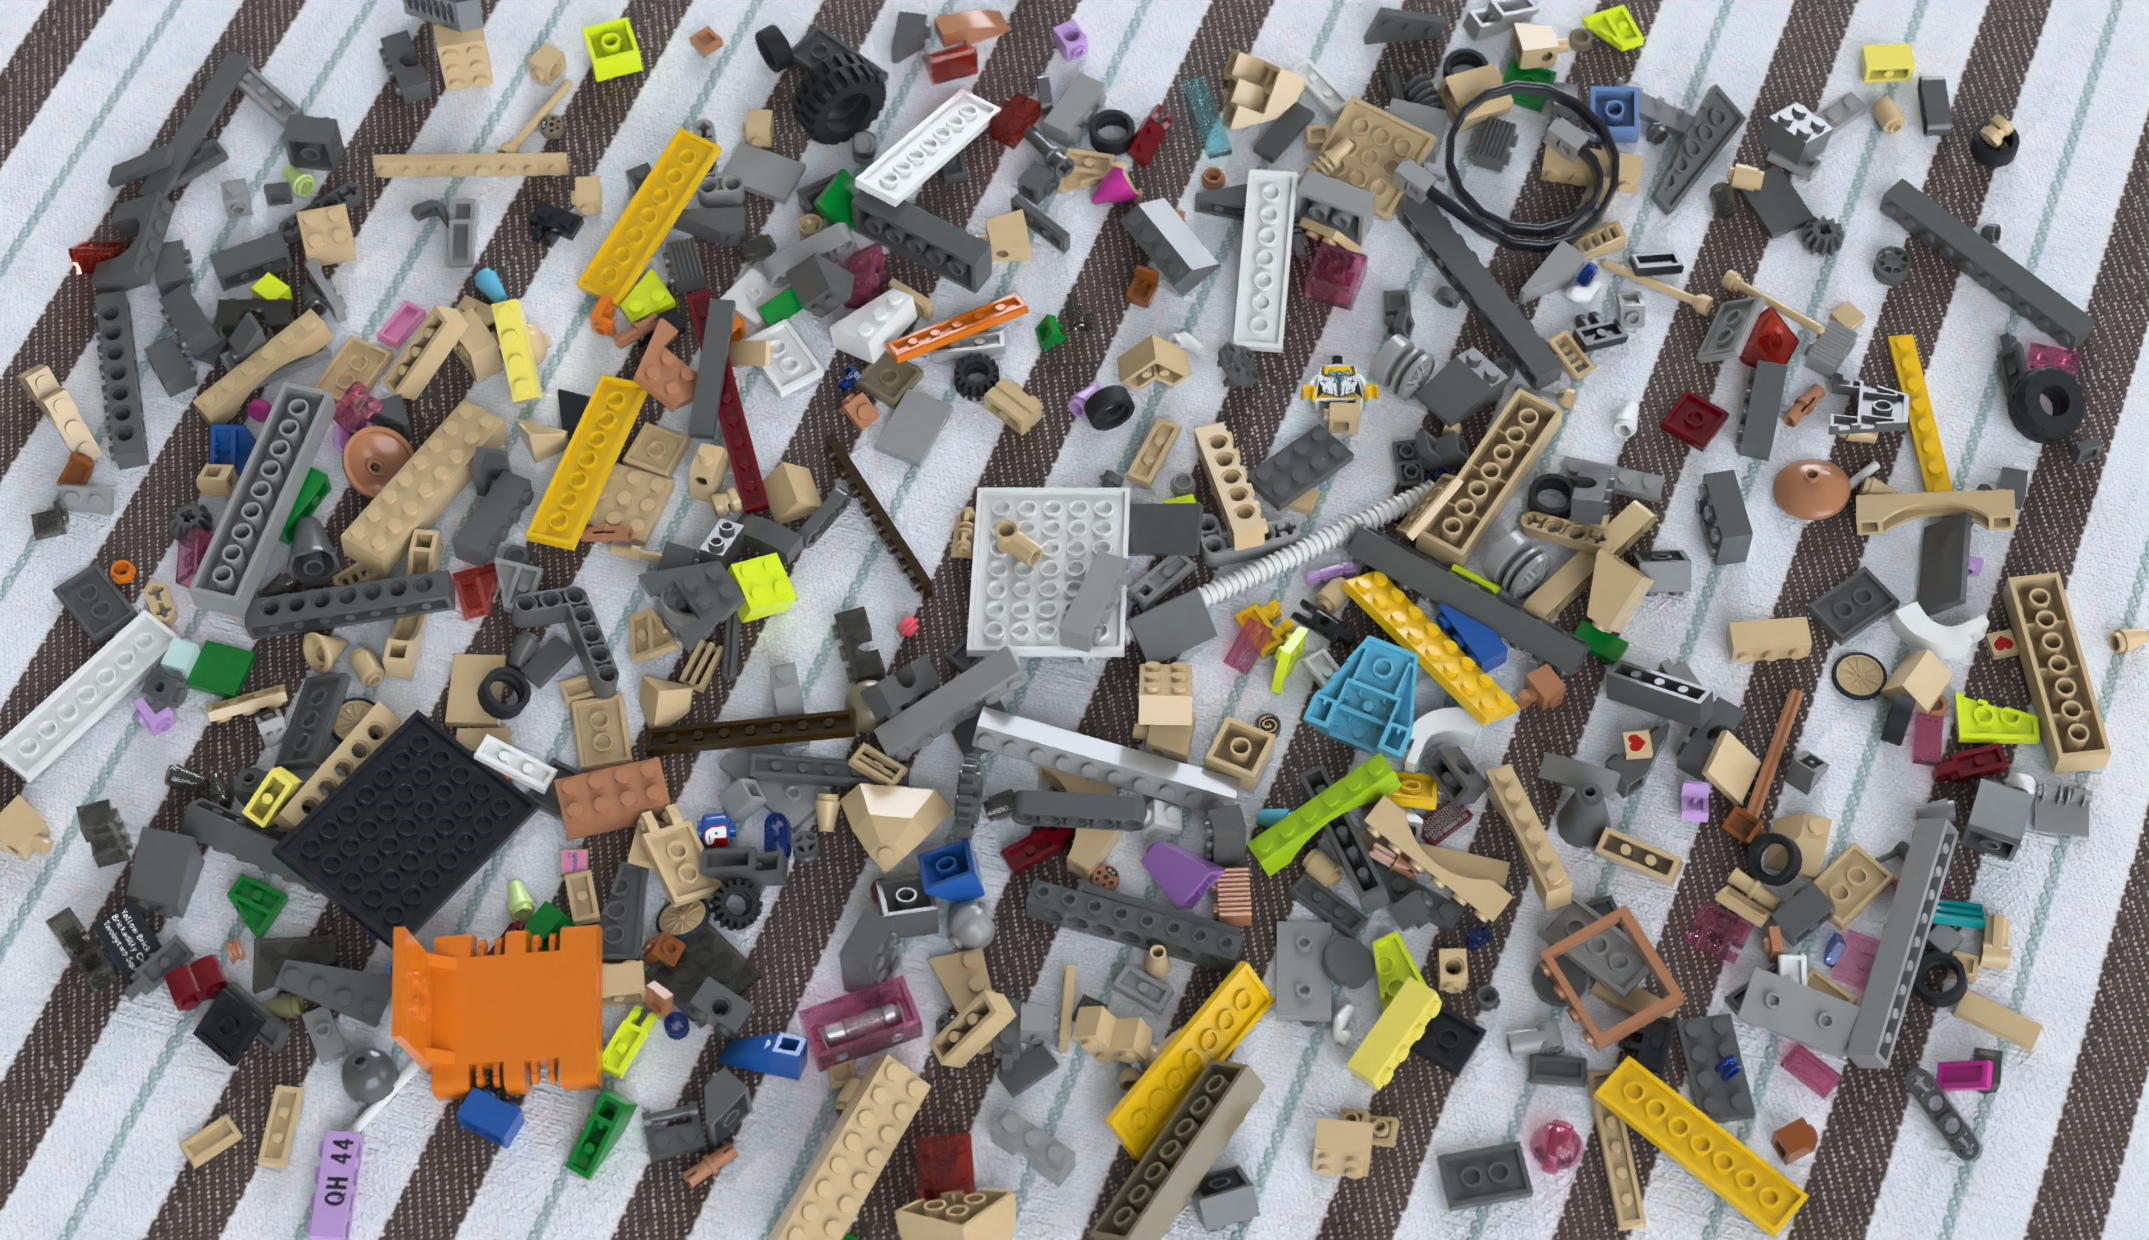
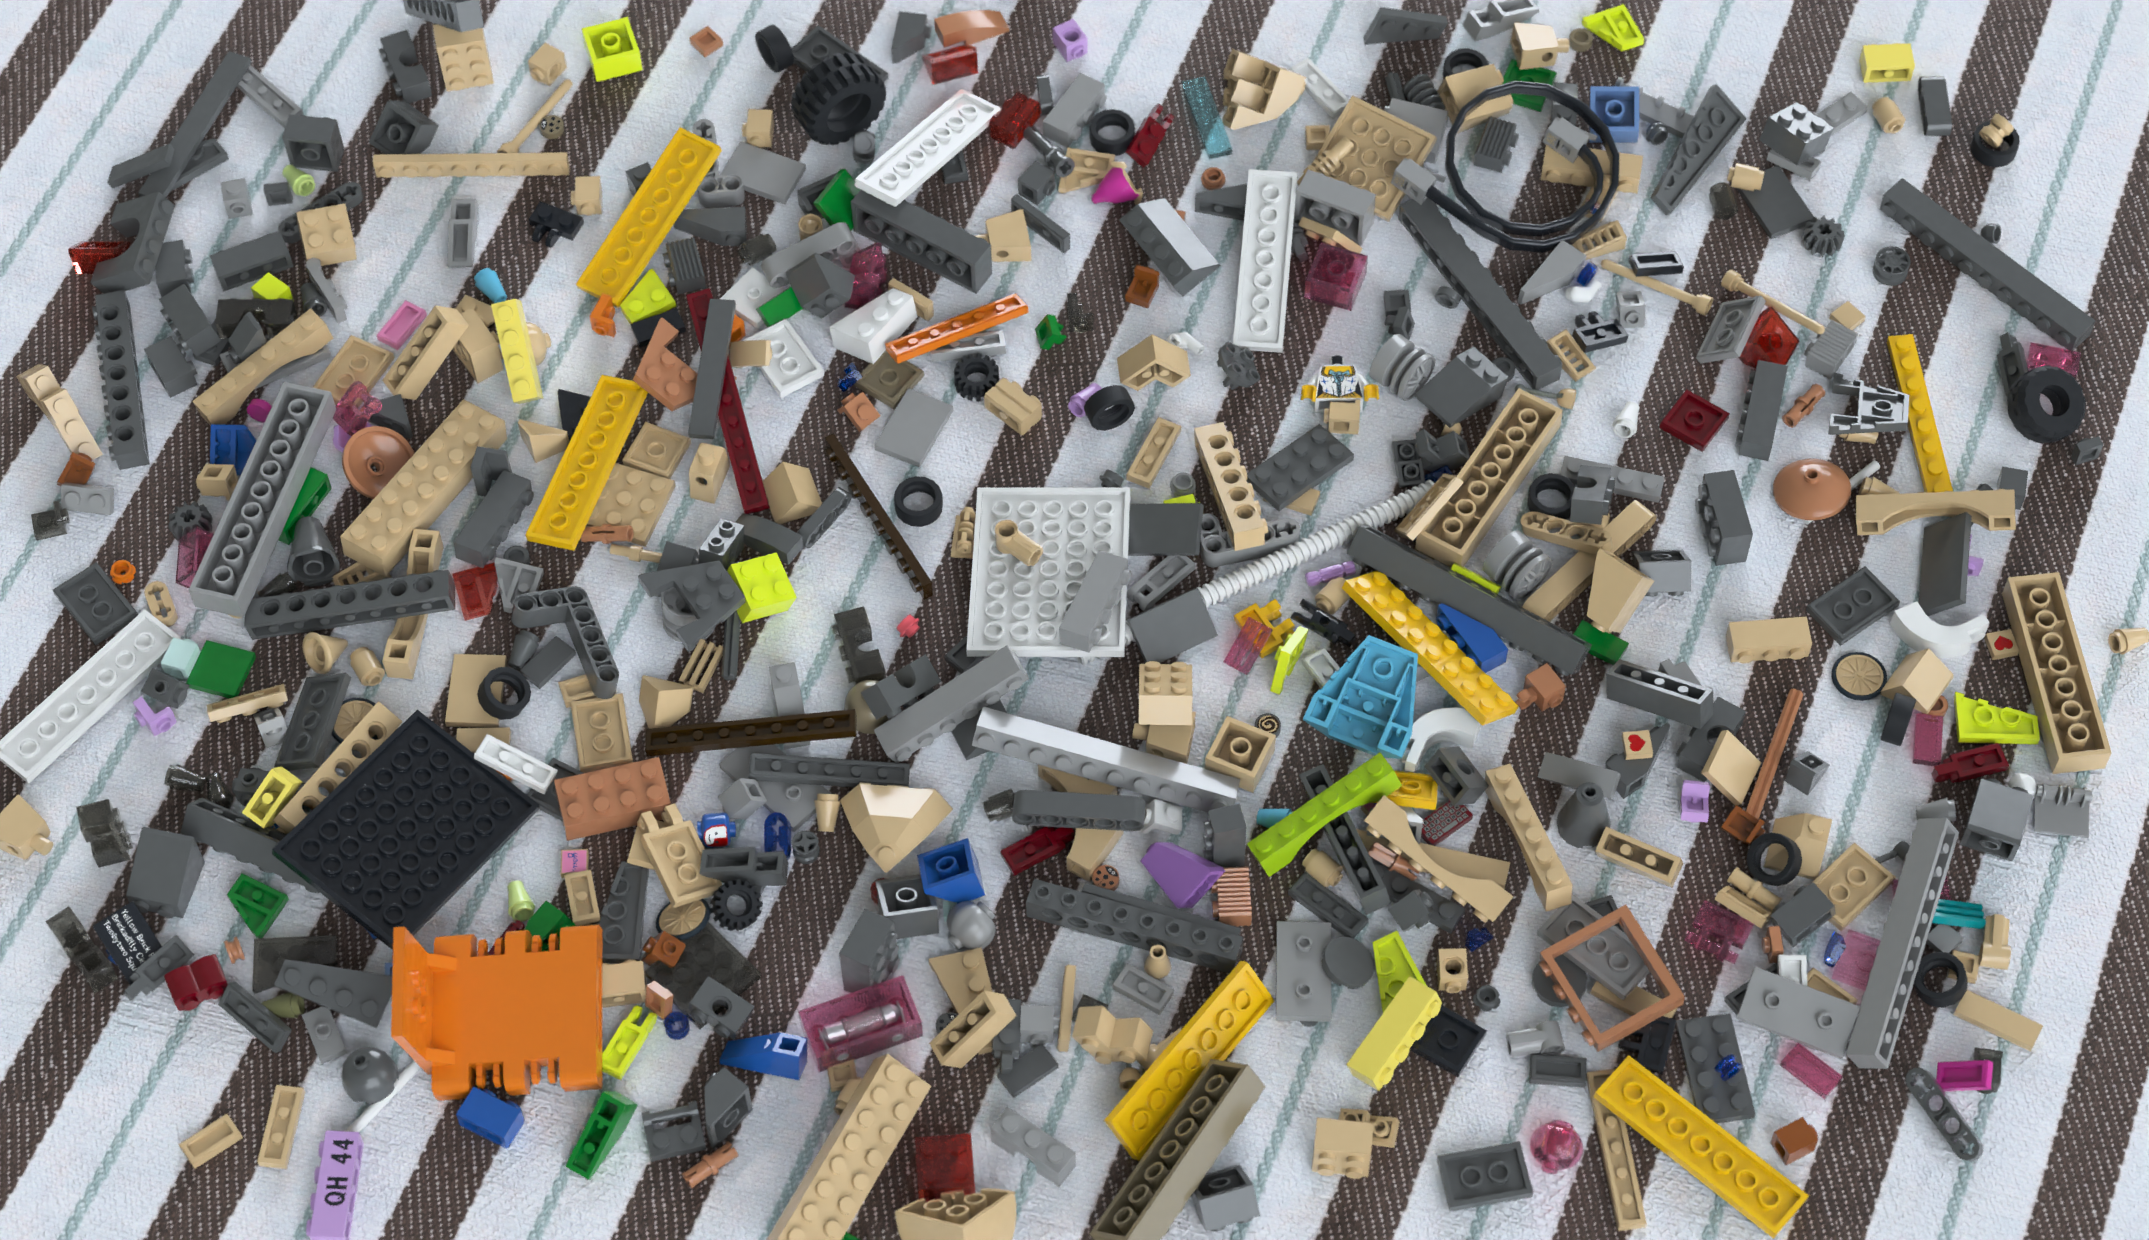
(229, 1027): black plate -> none
(403, 129): none -> dark grey slope
(430, 208): dark grey hair -> none
(636, 331): nougat axle -> none
(649, 636): tan wing -> none
(725, 503): tan wheel -> none
(875, 769): tan tile -> none
(922, 517): none -> black tyre
(968, 796): dark grey gear -> none
(1284, 132): dark grey tile -> none
(1340, 1020): white arm -> none

